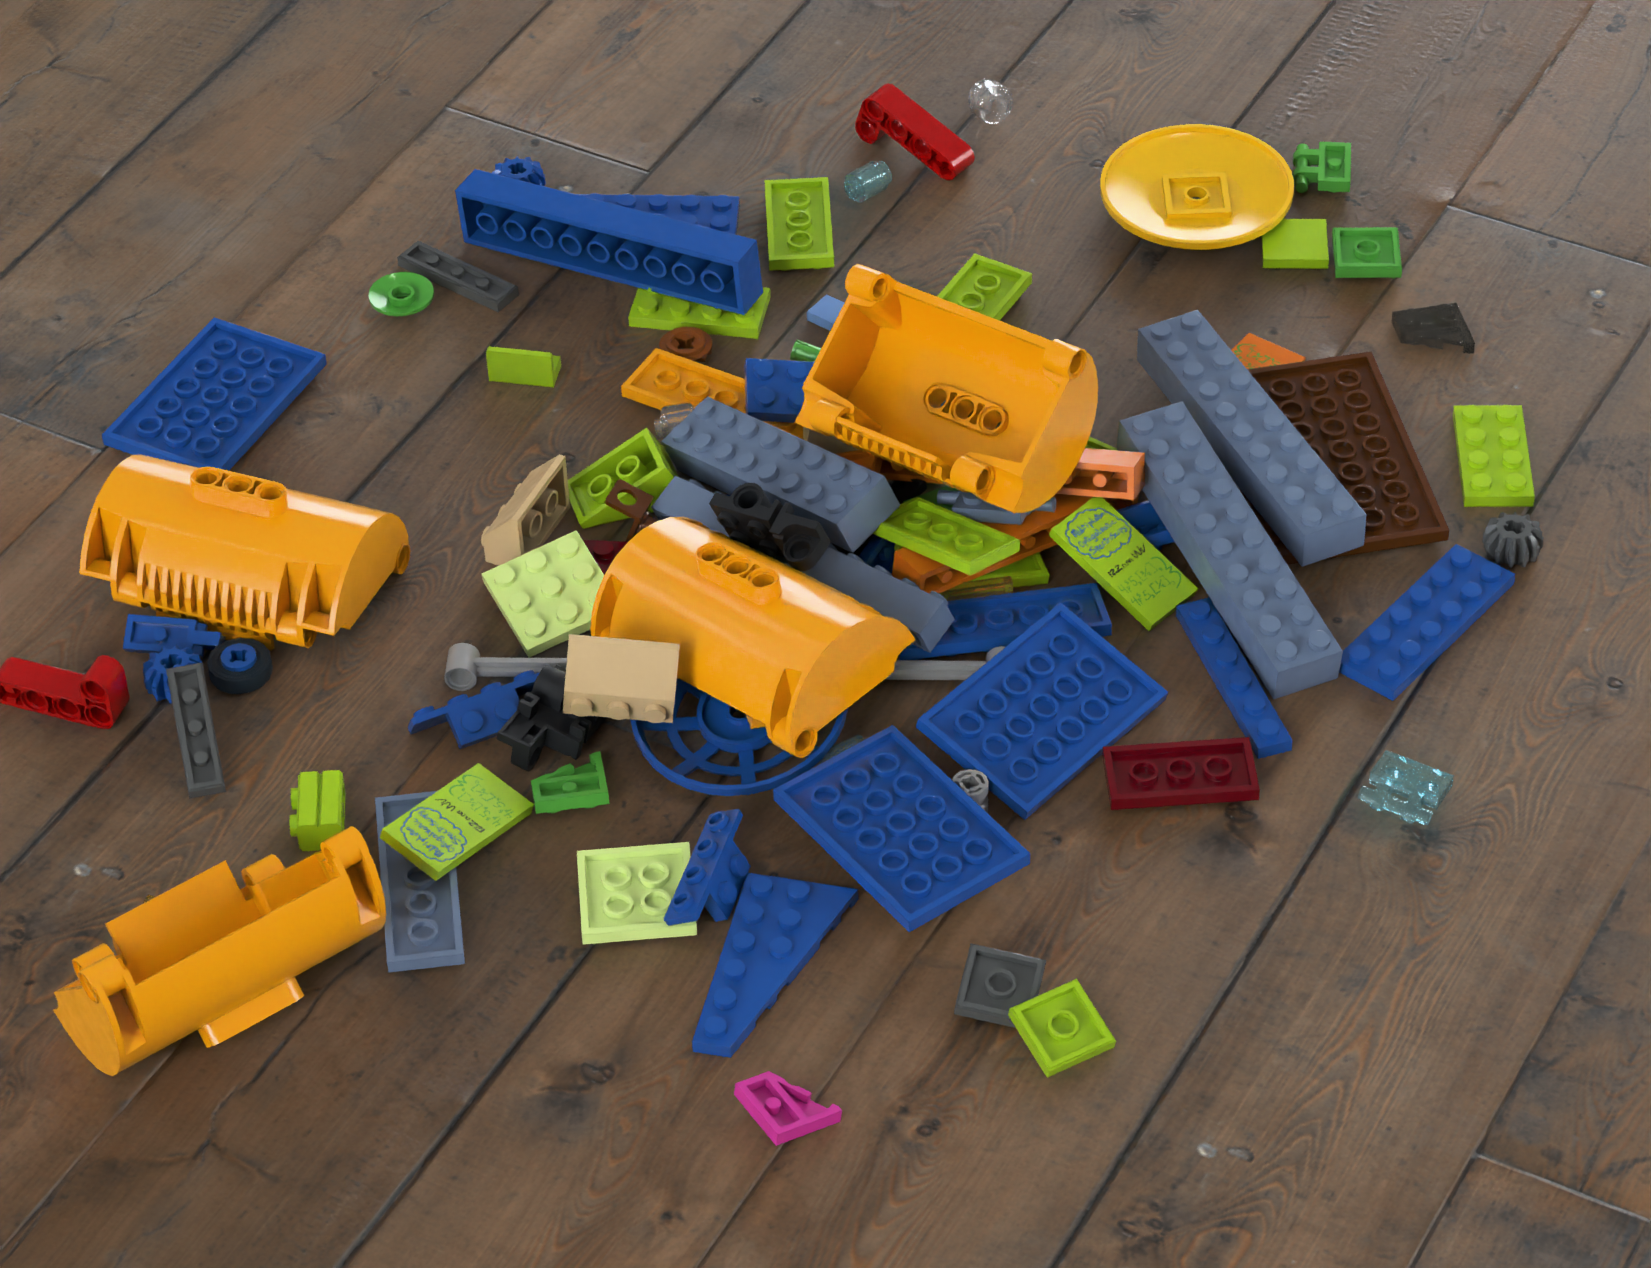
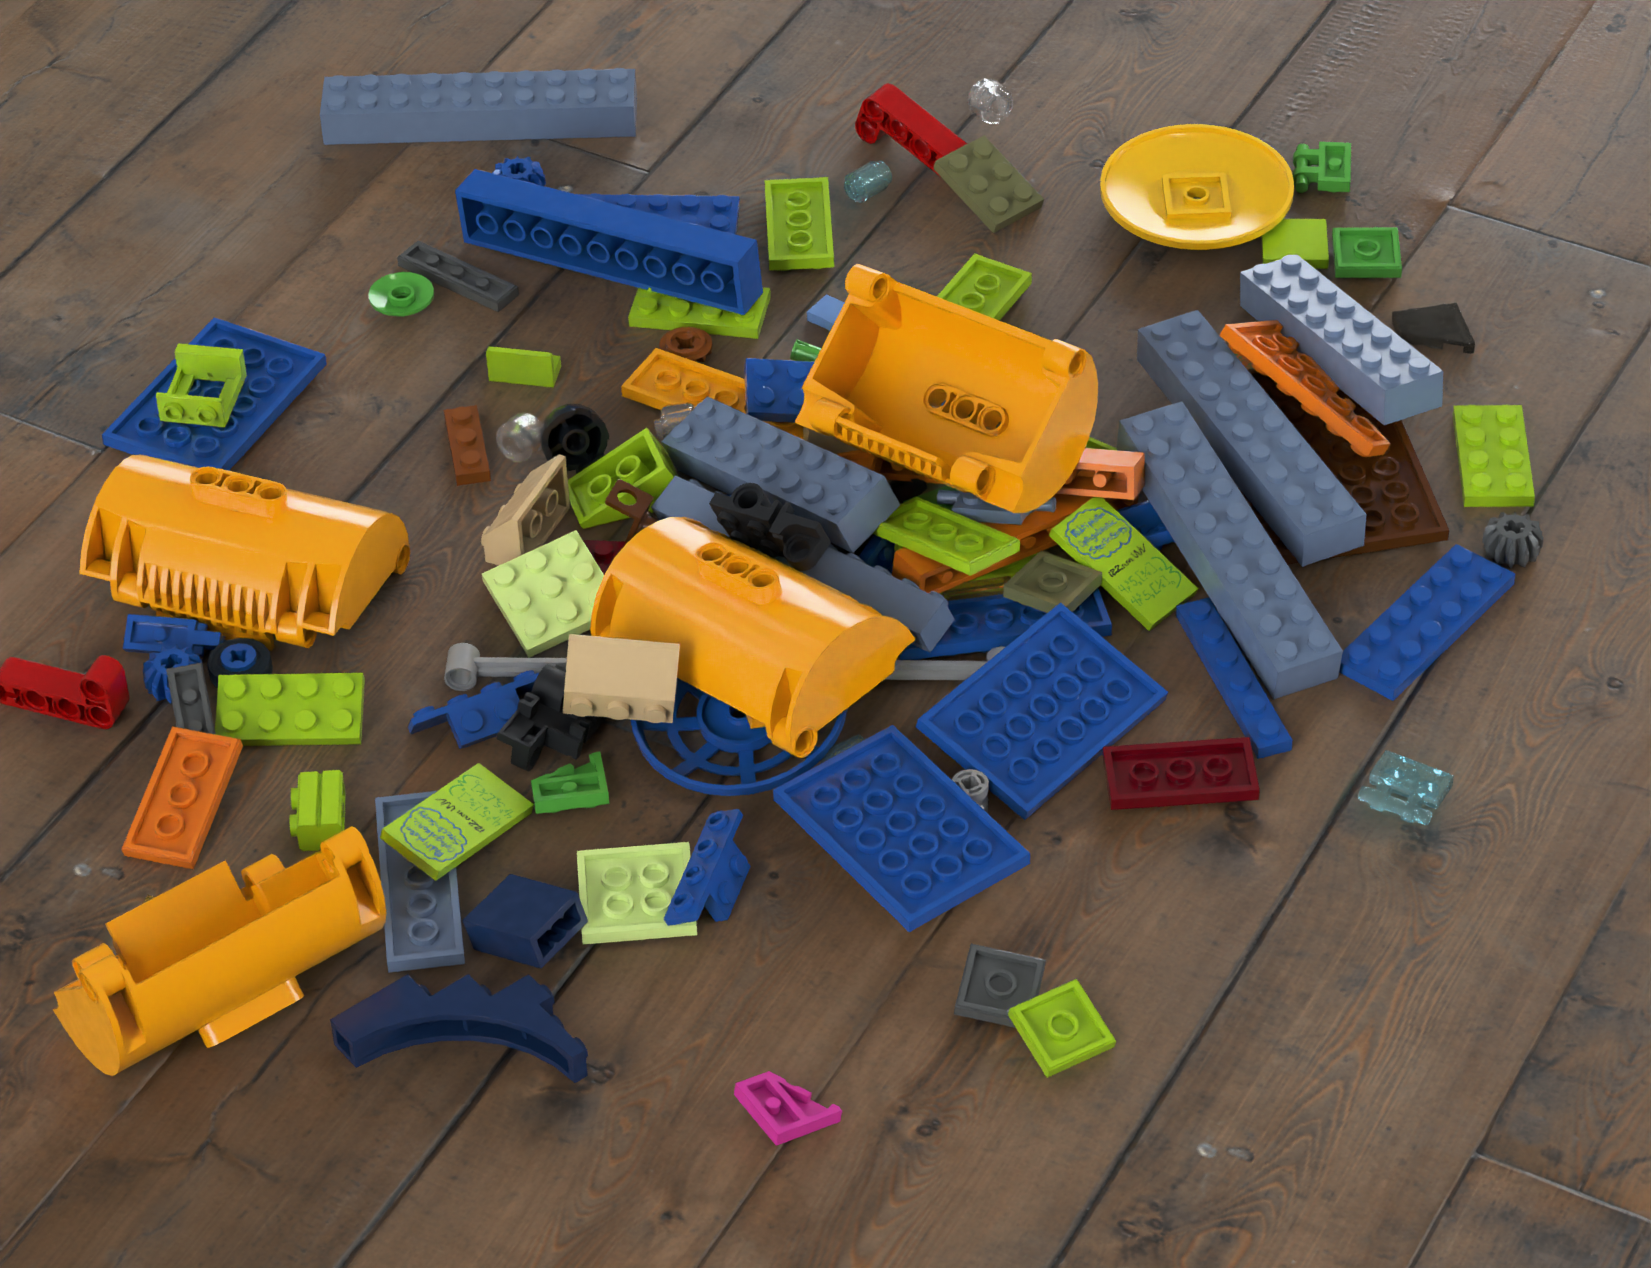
(182, 797): none -> orange tile
(203, 364): none -> lime panel
(291, 708): none -> lime plate
(463, 1011): none -> dark blue arch
(467, 445): none -> dark orange plate
(479, 106): none -> sand blue brick
(519, 437): none -> clear head
(525, 921): none -> dark blue brick
(576, 434): none -> black cylinder
(766, 947): blue wing -> none
(988, 184): none -> olive plate
(1052, 580): none -> olive plate
(1305, 380): none -> orange wing
(1343, 339): none -> sand blue brick

